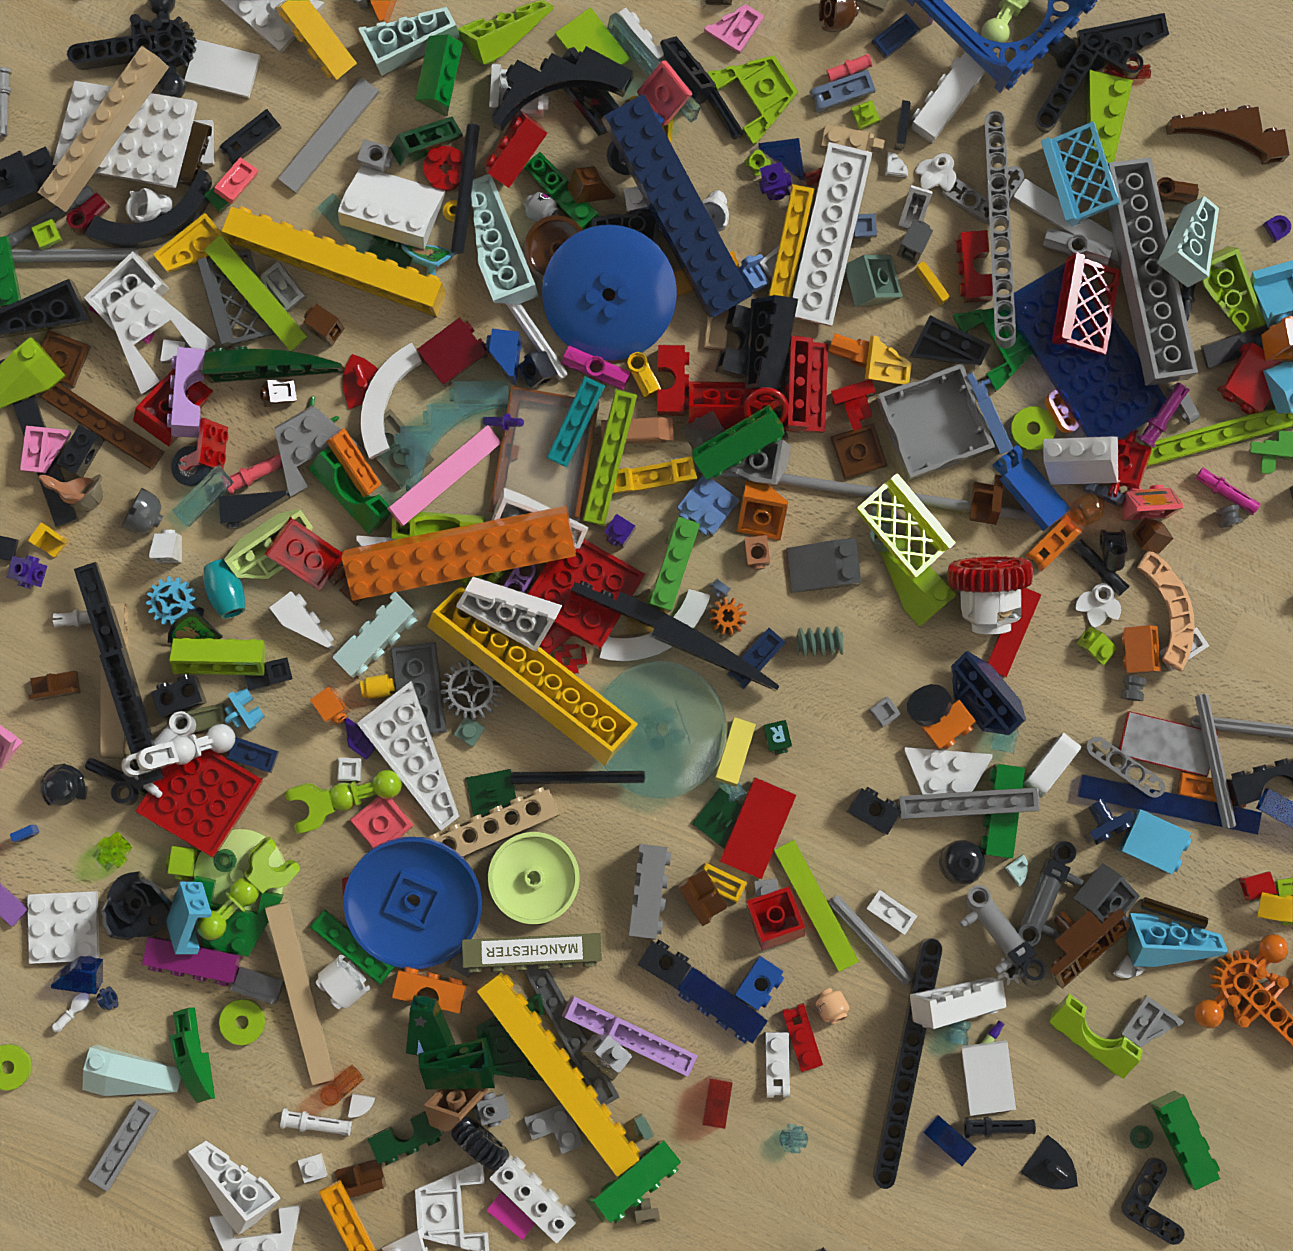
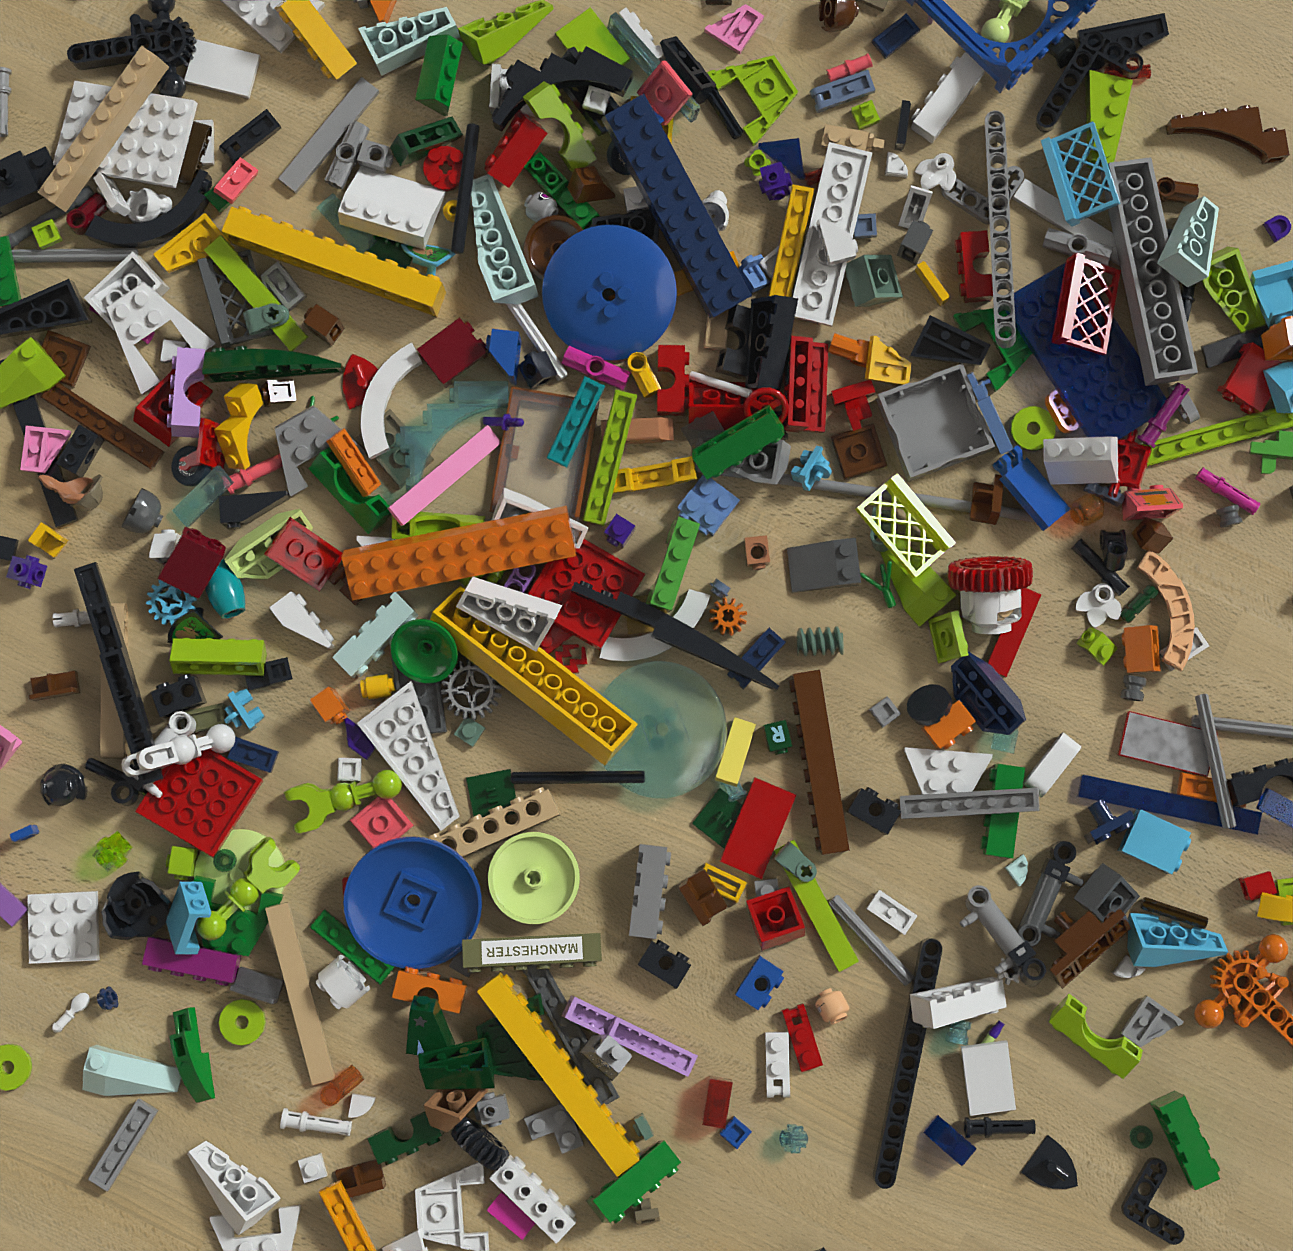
(81, 975): clear blue slope -> none
(113, 196): none -> white plate
(192, 562): none -> dark red panel
(232, 434): none -> yellow arch
(262, 318): none -> sand green piece
(342, 167): none -> light grey piece
(416, 658): none -> green dish
(544, 103): none -> lime arch
(596, 100): none -> white tile
(721, 1004): clear blue brick -> none
(726, 386): none -> white bar
(735, 1132): none -> blue tile
(762, 511): orange slope -> none
(793, 859): none -> sand green piece
(814, 468): none -> medium azure hips
(820, 762): none -> reddish brown brick
(836, 243): none -> white slope
(886, 591): none -> green plant
(948, 637): none -> lime plate
(962, 862): black cylinder -> none
(1054, 543): orange plate -> none
(1123, 769): light grey beam -> none
(1139, 604): none -> dark green axle

